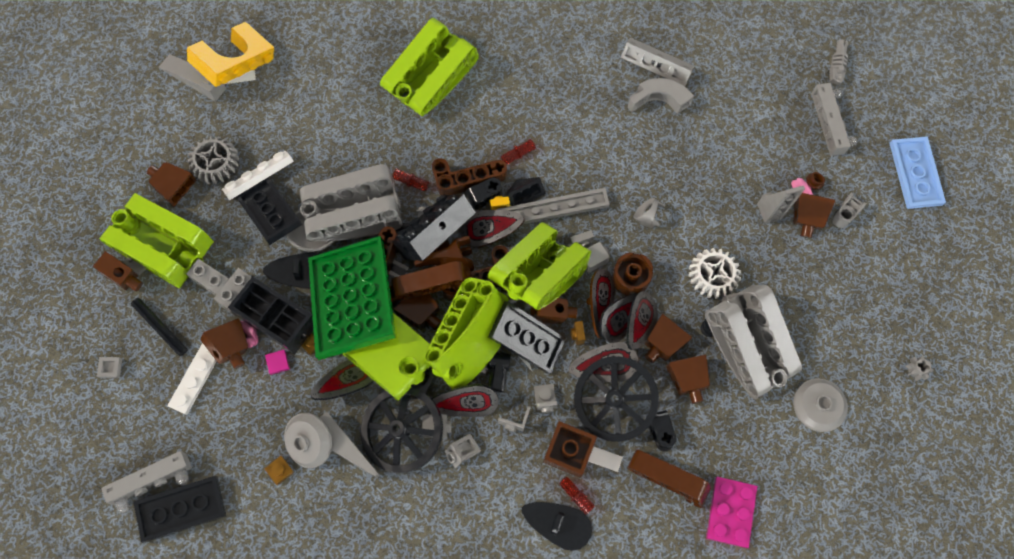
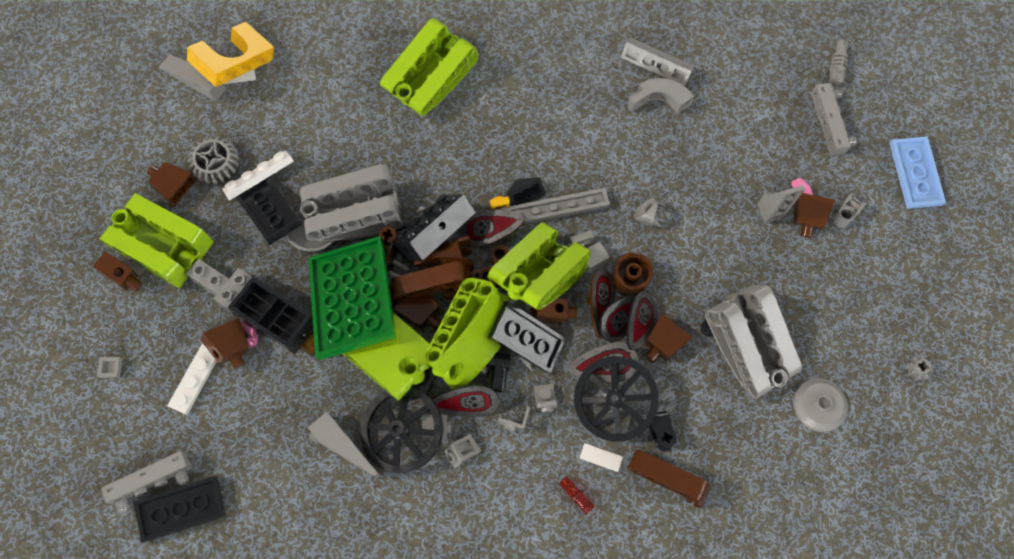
(159, 326): black axle -> none
(277, 362): dark pink tile -> none
(279, 470): pearl gold plate -> none
(290, 270): black shield -> none
(308, 440): light grey piece -> none
(340, 382): shield -> none
(410, 180): clear red axle -> none
(470, 174): reddish brown beam -> none
(481, 194): black piece -> none
(518, 152): clear red axle -> none
(559, 524): black shield -> none
(569, 449): reddish brown brick -> none
(577, 333): pearl gold plate -> none
(690, 376): reddish brown torso -> none
(729, 282): white gear -> none
(731, 512): dark pink plate -> none
(815, 180): reddish brown plate -> none

